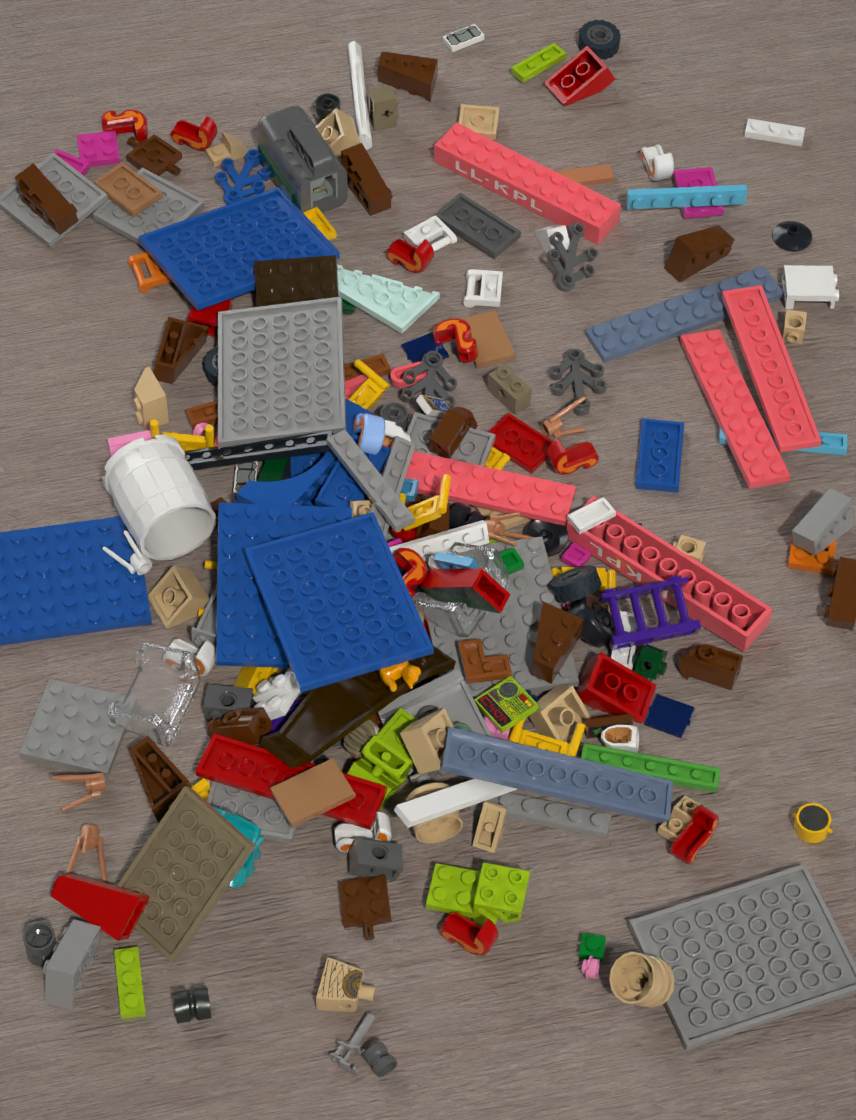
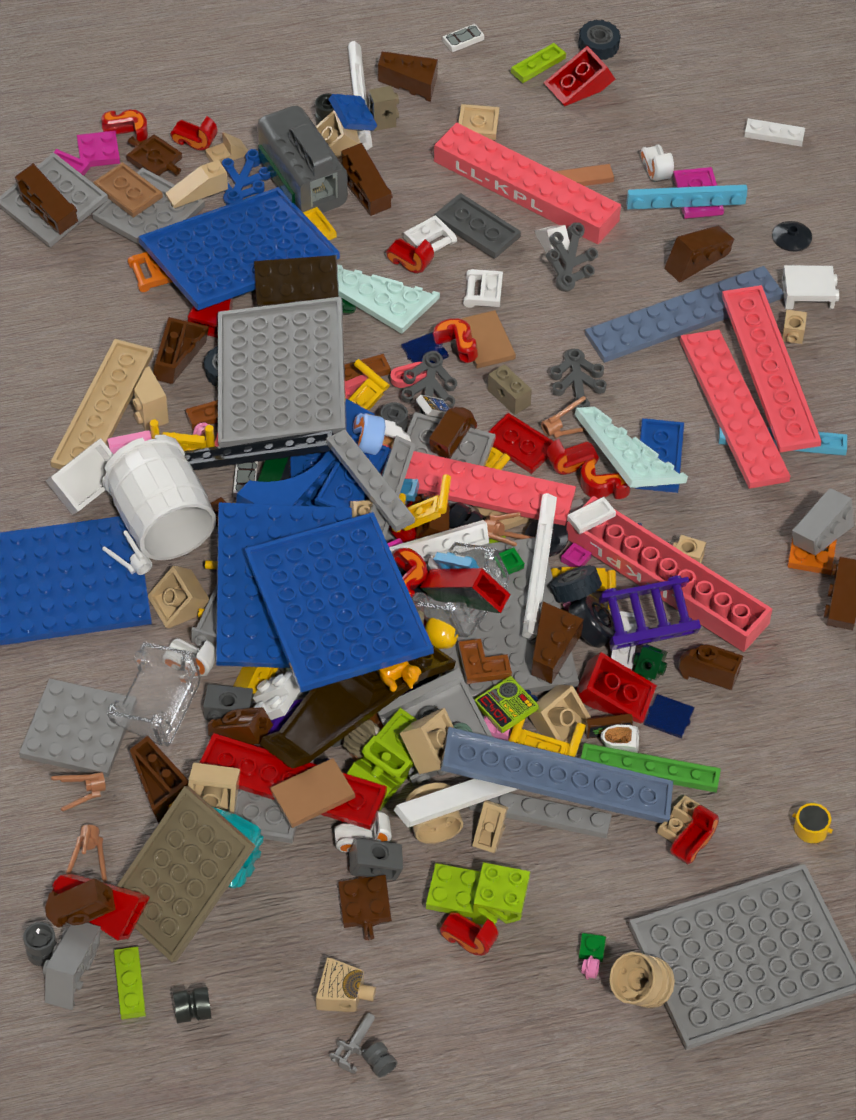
(80, 904): none -> reddish brown piece
(81, 478): none -> white piece
(104, 400): none -> tan plate
(199, 184): none -> tan slope
(216, 785): none -> tan slope
(353, 112): none -> blue plate
(441, 633): none -> yellow hair
(539, 566): none -> white piece
(602, 484): none -> red animal
(629, 456): none -> light aqua wing

